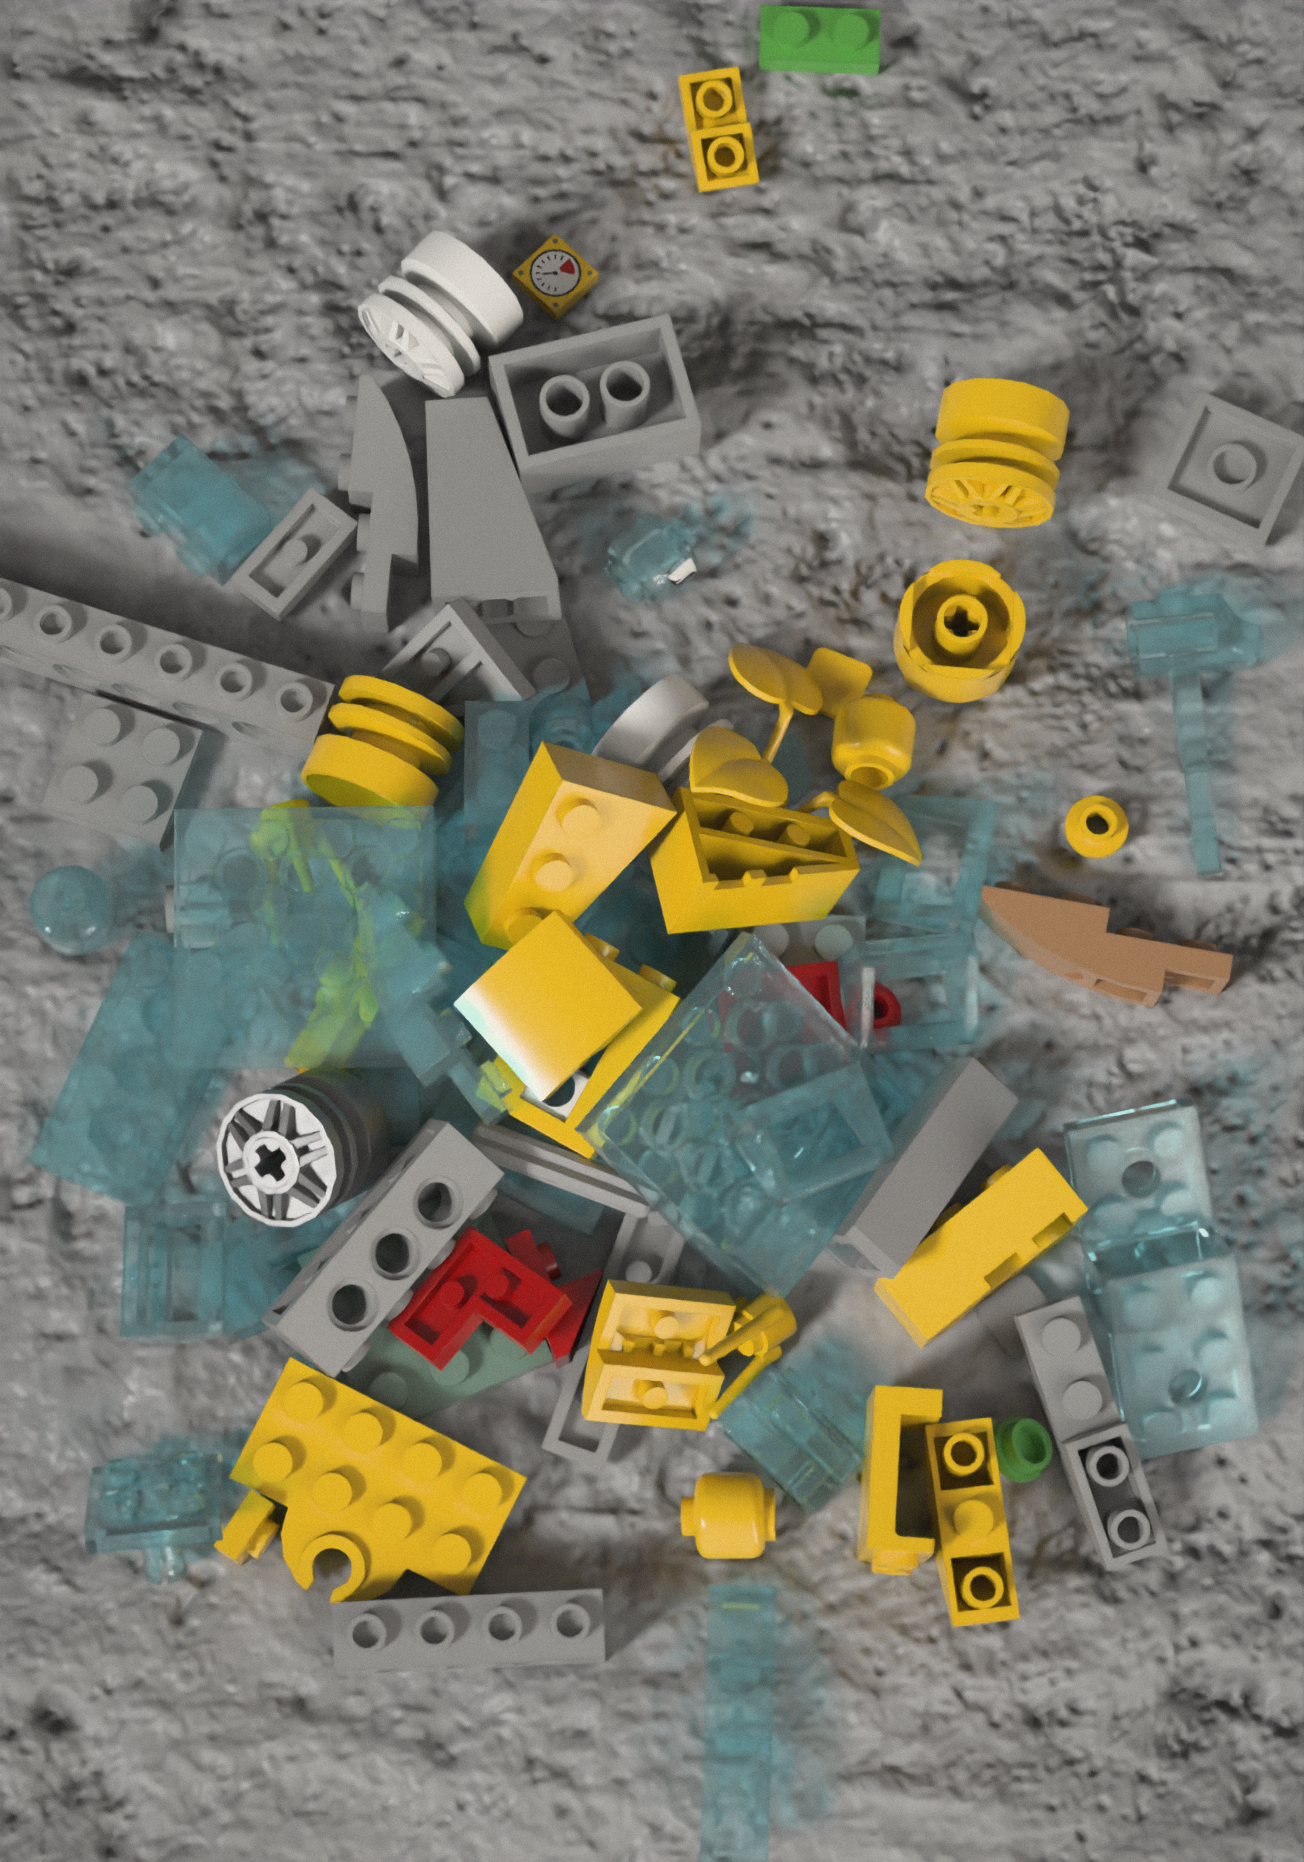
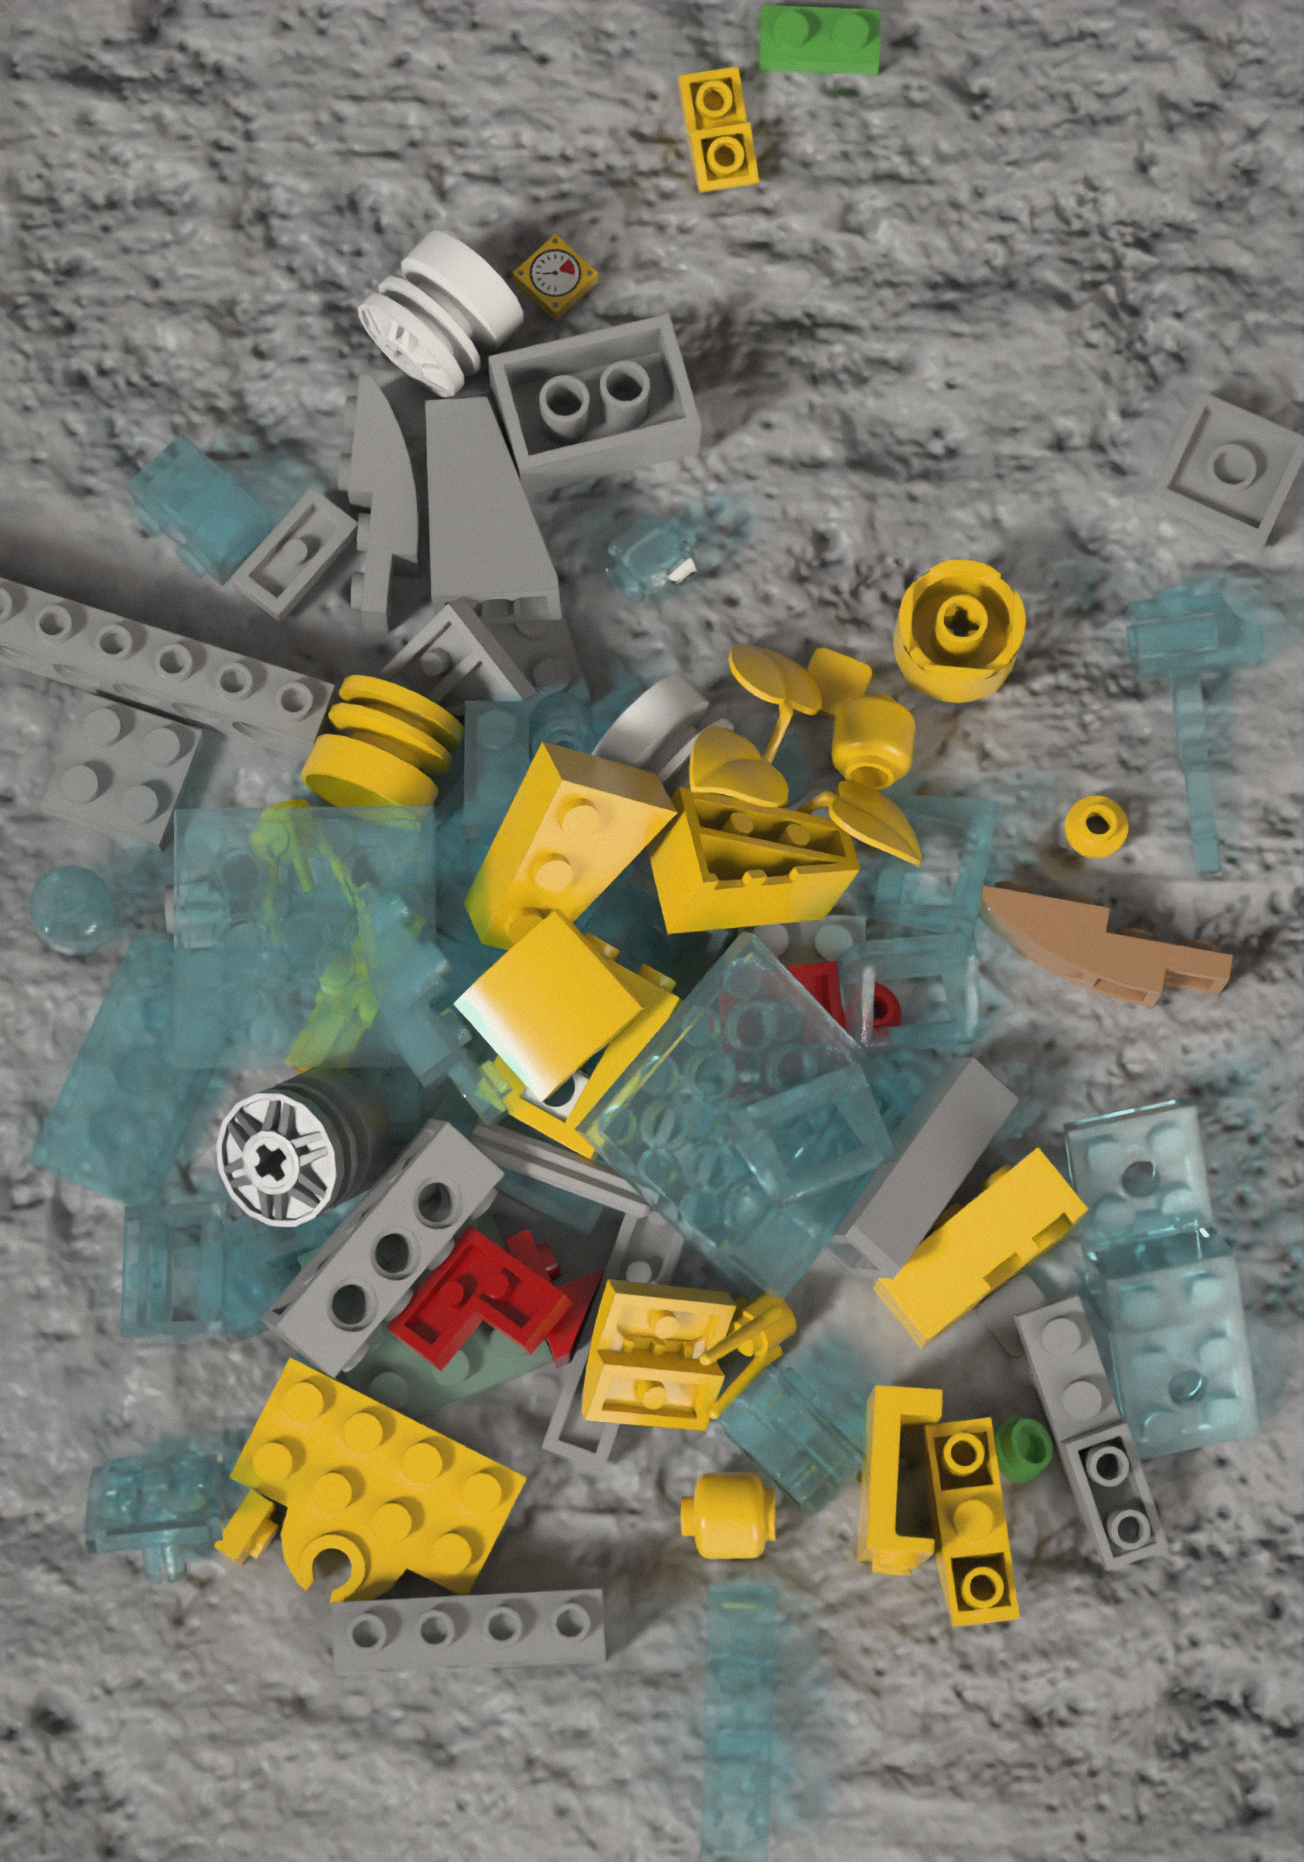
(997, 453): yellow wheel -> none

